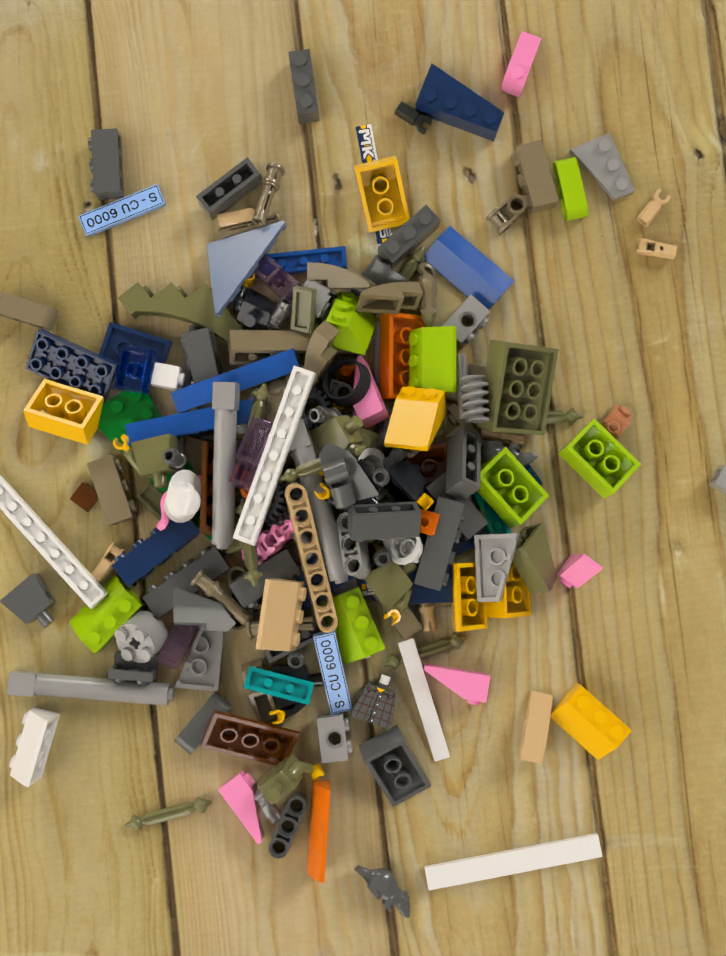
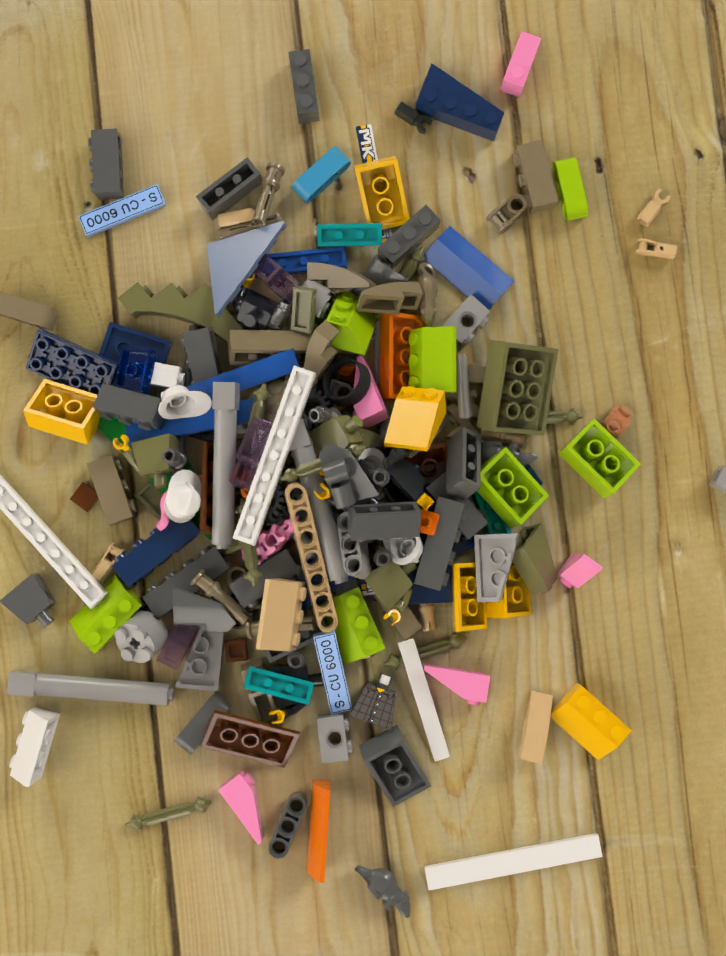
(128, 407): none -> dark grey brick
(130, 670): dark grey bracket -> none
(182, 403): none -> white piece
(236, 650): none -> reddish brown tile
(281, 781): olive torso -> none
(321, 174): none -> dark azure beam
(349, 234): none -> teal plate
(474, 398): light grey piece -> none
(605, 165): light grey wing -> none

